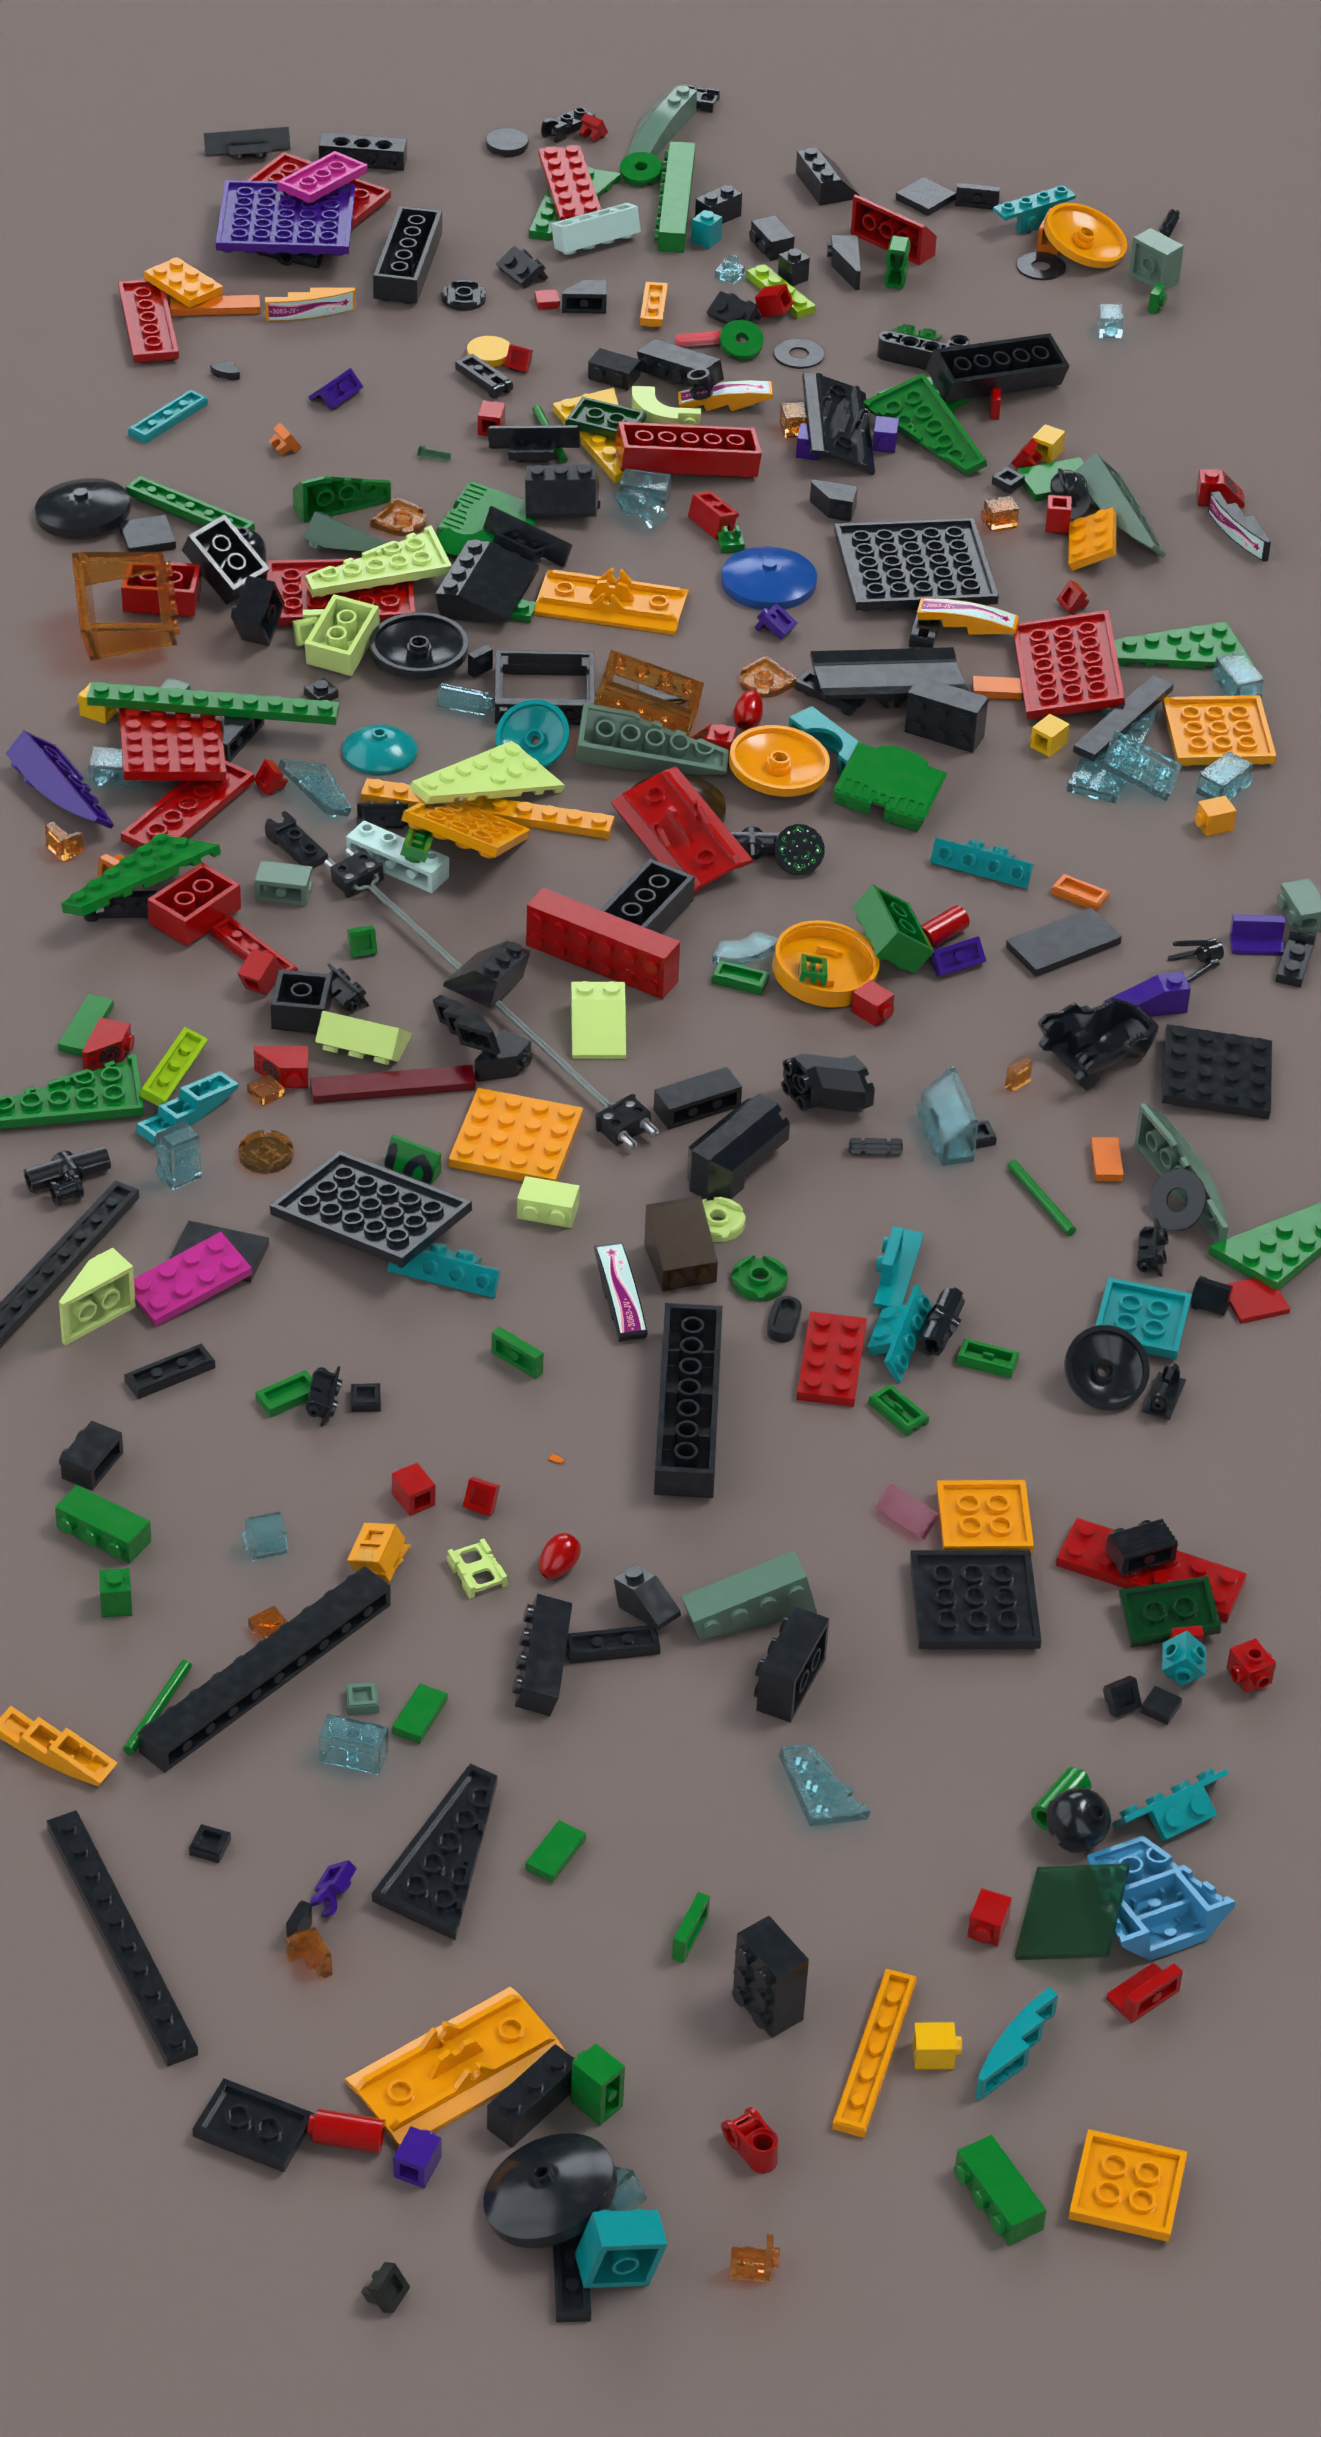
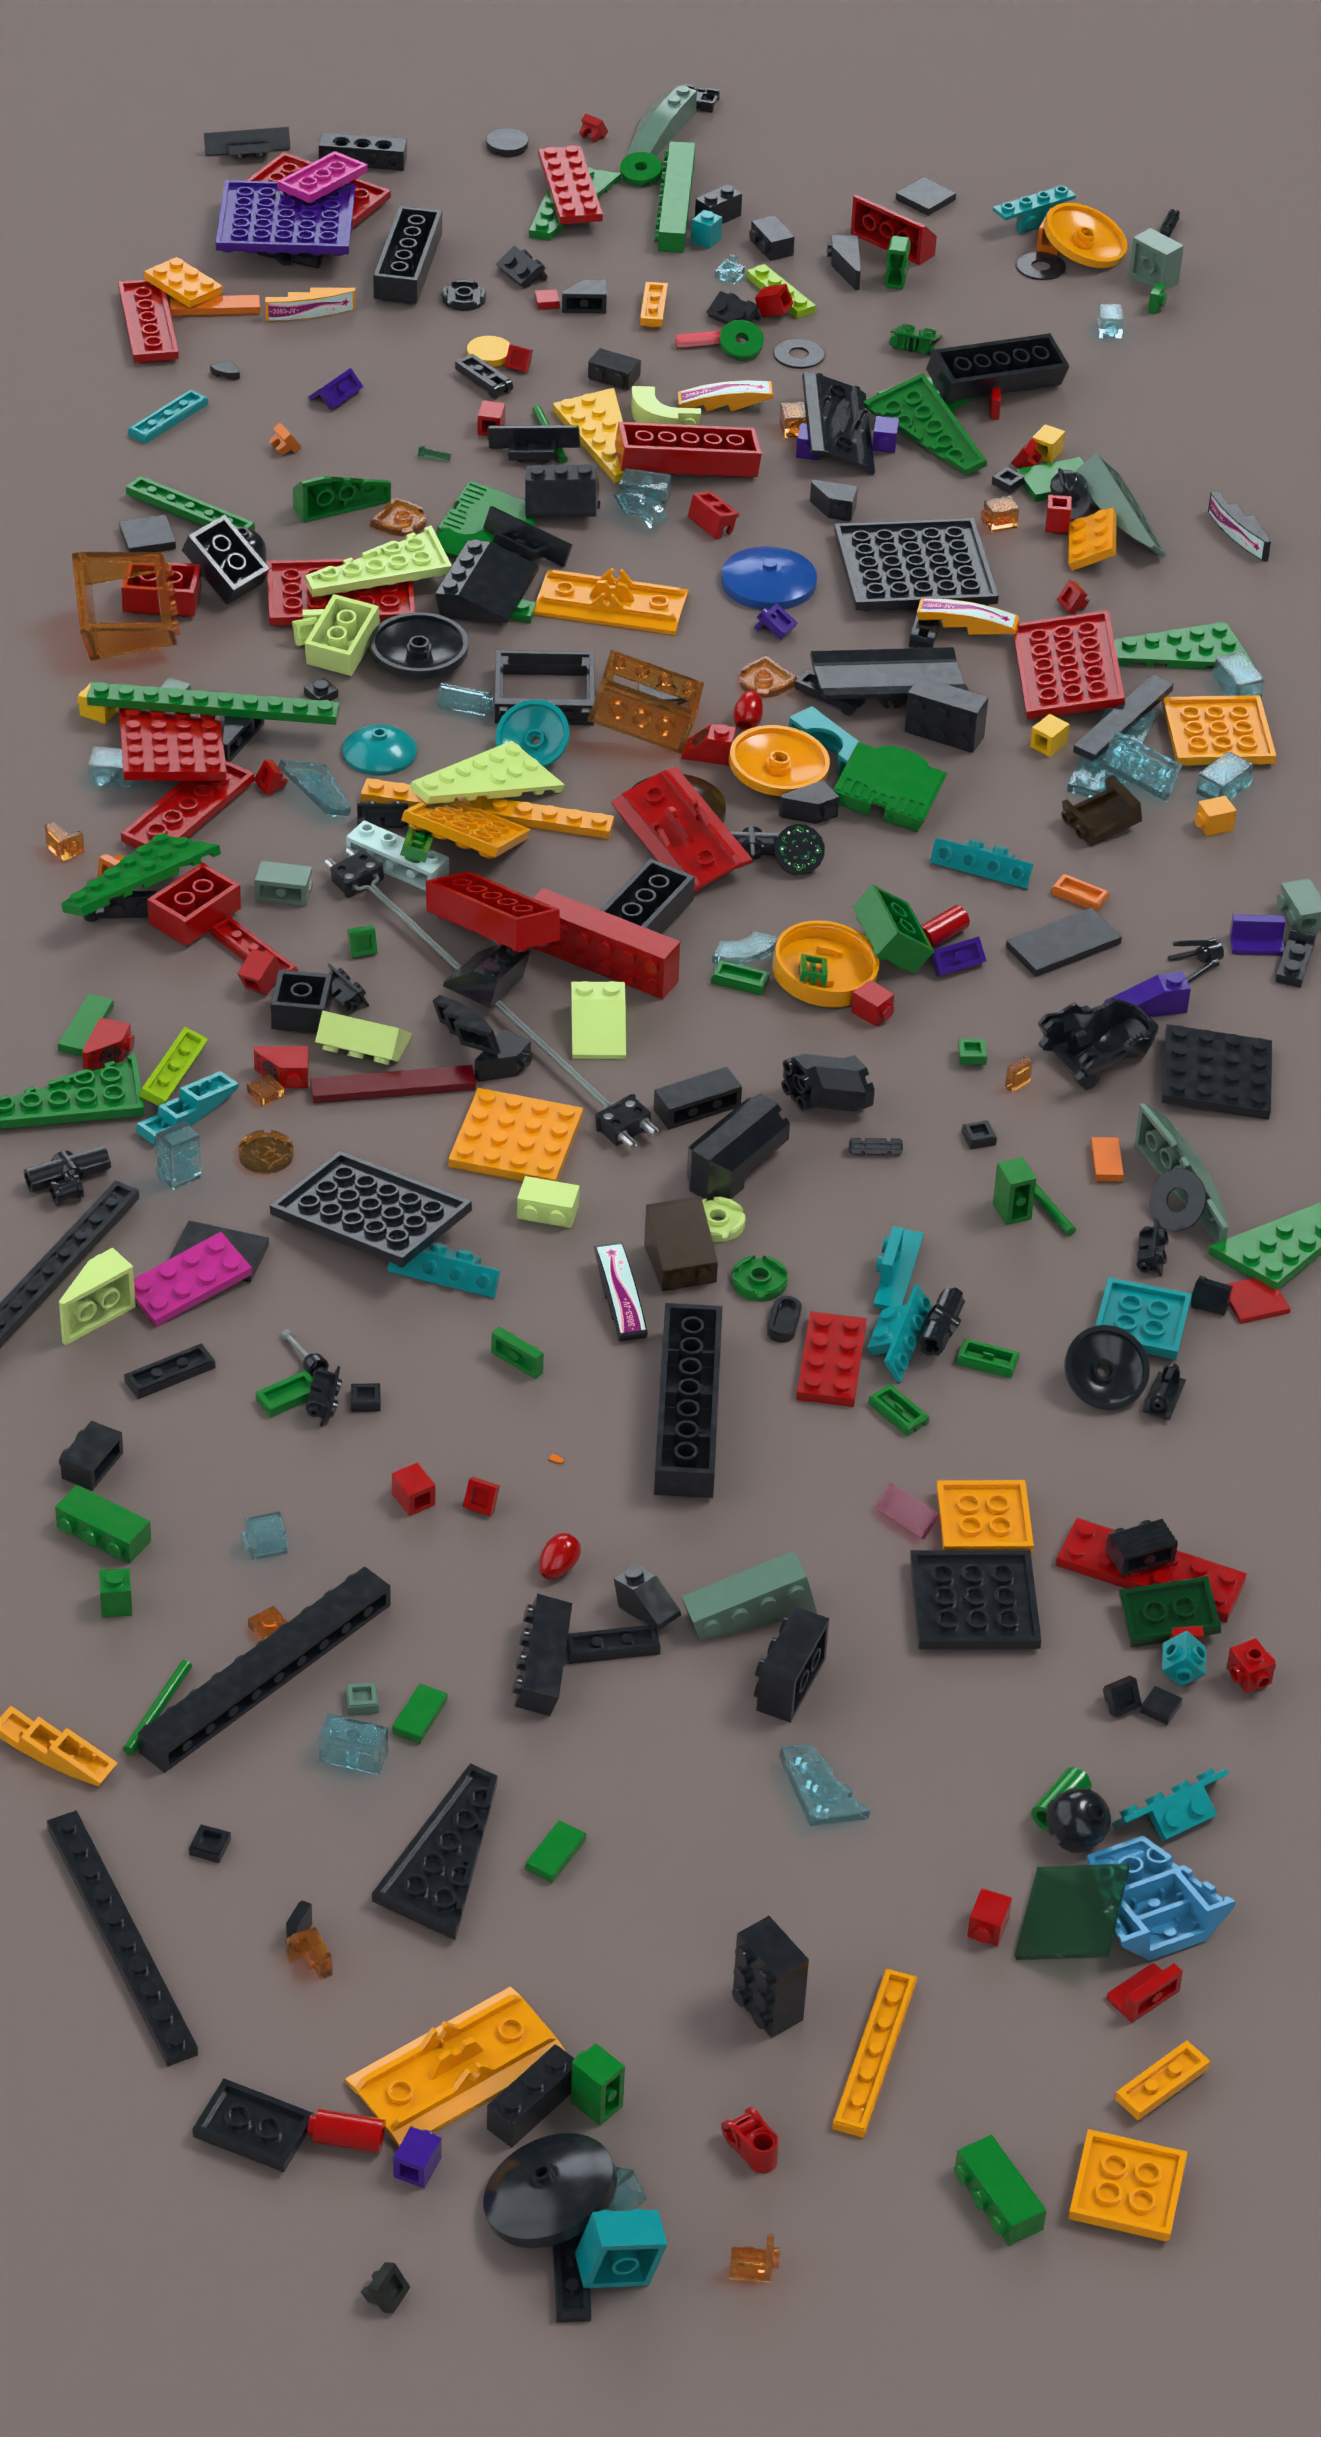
(55, 777): dark purple wedge -> none
(82, 507): black dish -> none
(257, 610): black brick -> none
(295, 841): black plate -> none
(311, 1361): none -> hinge
(332, 1883): dark purple plate -> none
(335, 534): sand green wedge -> none
(379, 1549): light orange piece -> none
(413, 1160): green slope -> none
(466, 1571): yellowish green piece -> none
(480, 661): black plate -> none
(493, 911): none -> red brick
(564, 124): black plate -> none
(596, 228): light aqua brick -> none
(602, 417): dark green tile -> none
(632, 743): sand green wedge -> none
(681, 366): black hinge -> none
(690, 1927): green tile -> none
(730, 540): green tile -> none
(794, 266): black brick -> none
(810, 803): none -> black slope
(823, 177): black slope -> none
(912, 350): black beam -> none
(935, 2046): yellow brick -> none
(949, 1119): clear light blue slope -> none
(972, 1051): none -> green plate
(977, 196): black panel -> none
(998, 687): orange tile -> none
(1012, 2048): teal slope -> none
(1014, 1190): none -> green brick
(1103, 813): none -> dark brown panel
(1162, 2080): none -> light orange plate
(1217, 480): red slope -> none

